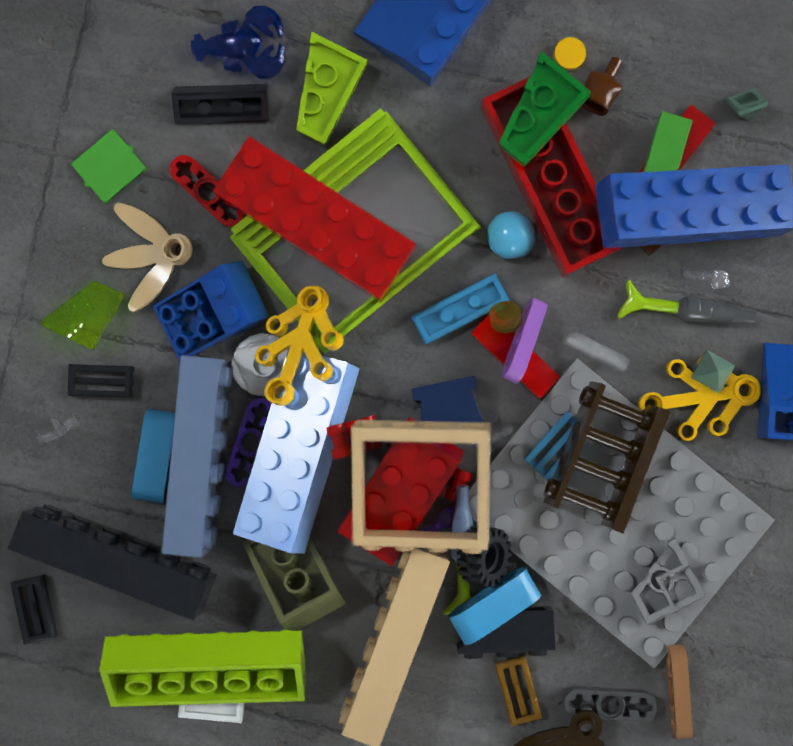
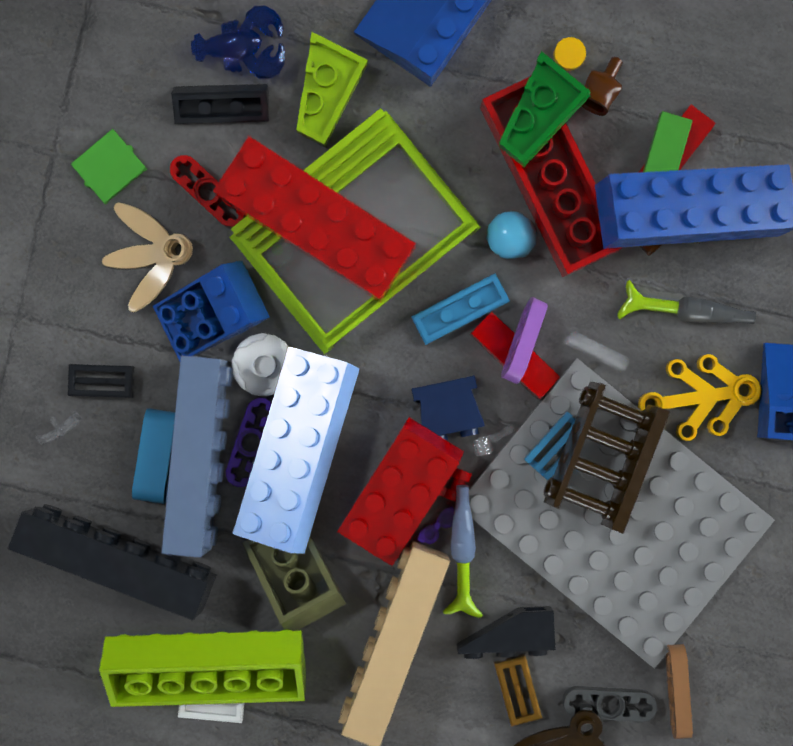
(34, 608): black tile -> none
(85, 314): clear neon green slope -> none
(298, 341): yellow plant -> none
(342, 438): red plate -> none
(420, 432): tan window -> none
(488, 565): black tyre -> none
(494, 606): dark azure beam -> none
(505, 317): clear yellow tile -> none
(667, 586): light grey slope -> none
(712, 371): sand green slope -> none
(718, 278): clear hand -> none
(747, 103): sand green slope -> none

